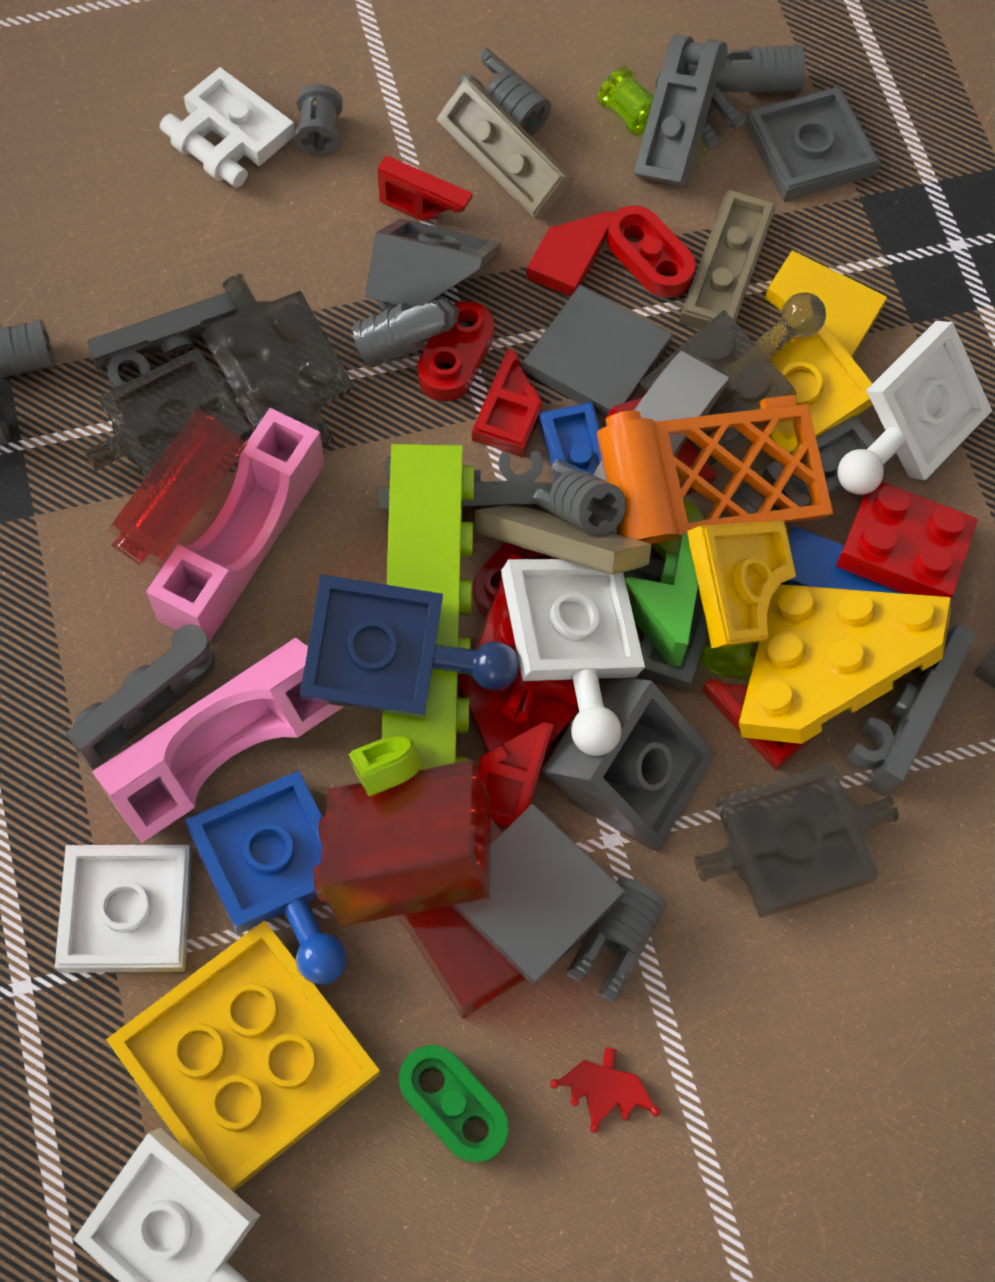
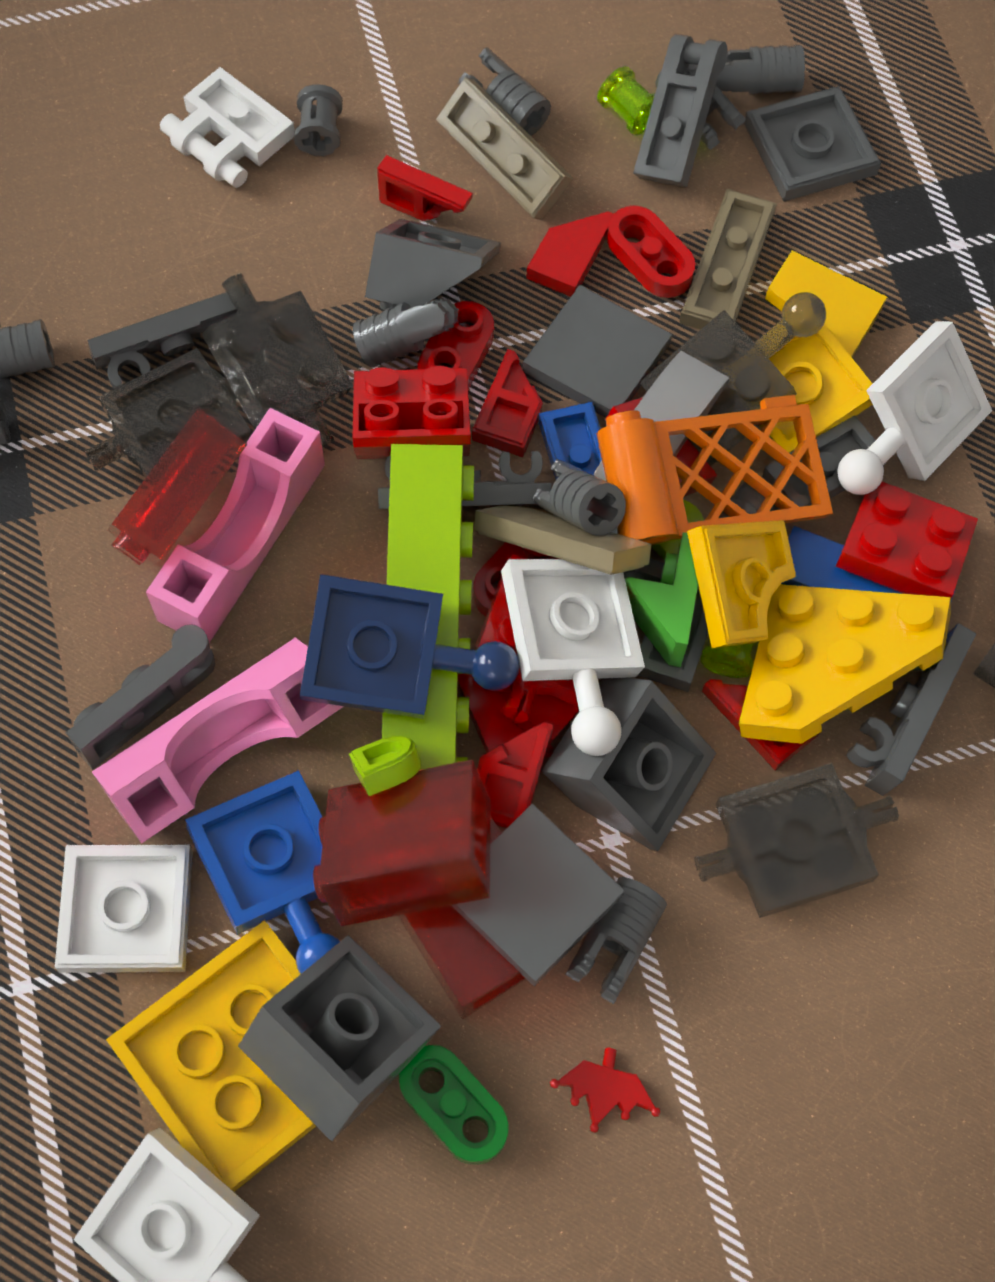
(338, 1036): none -> dark grey slope
(409, 409): none -> red slope

